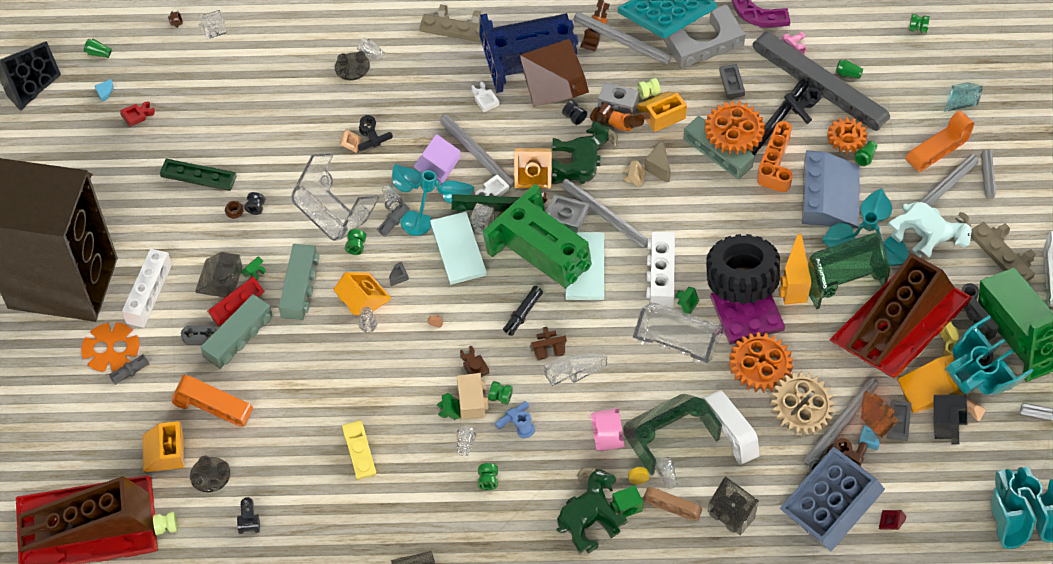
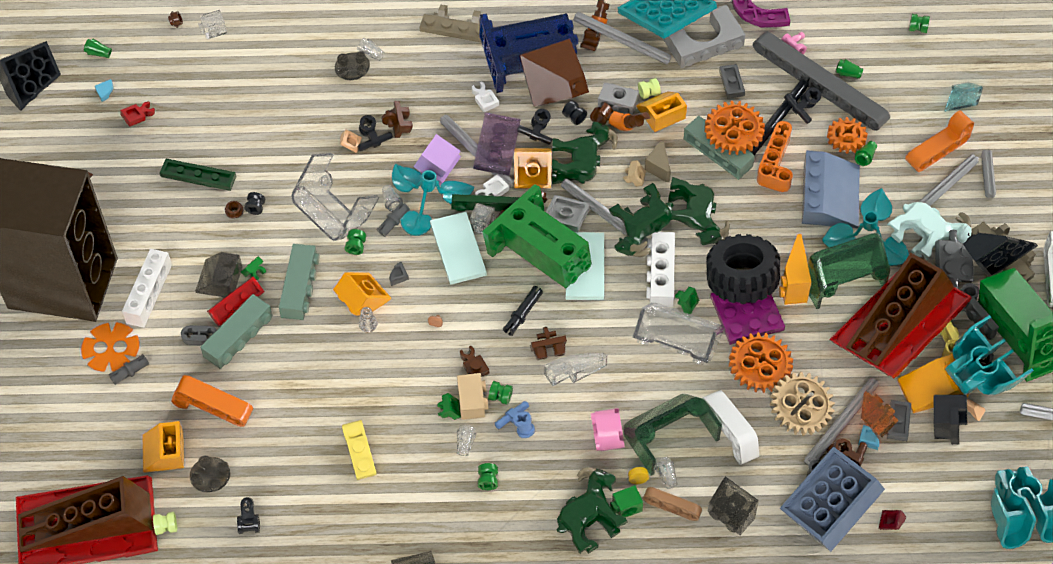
(395, 119): none -> reddish brown hips
(496, 144): none -> clear purple tile
(537, 125): none -> black piece
(643, 222): none -> dark green animal
(697, 211): none -> dark green animal
(954, 259): none -> dark grey plate
(996, 252): none -> black wedge

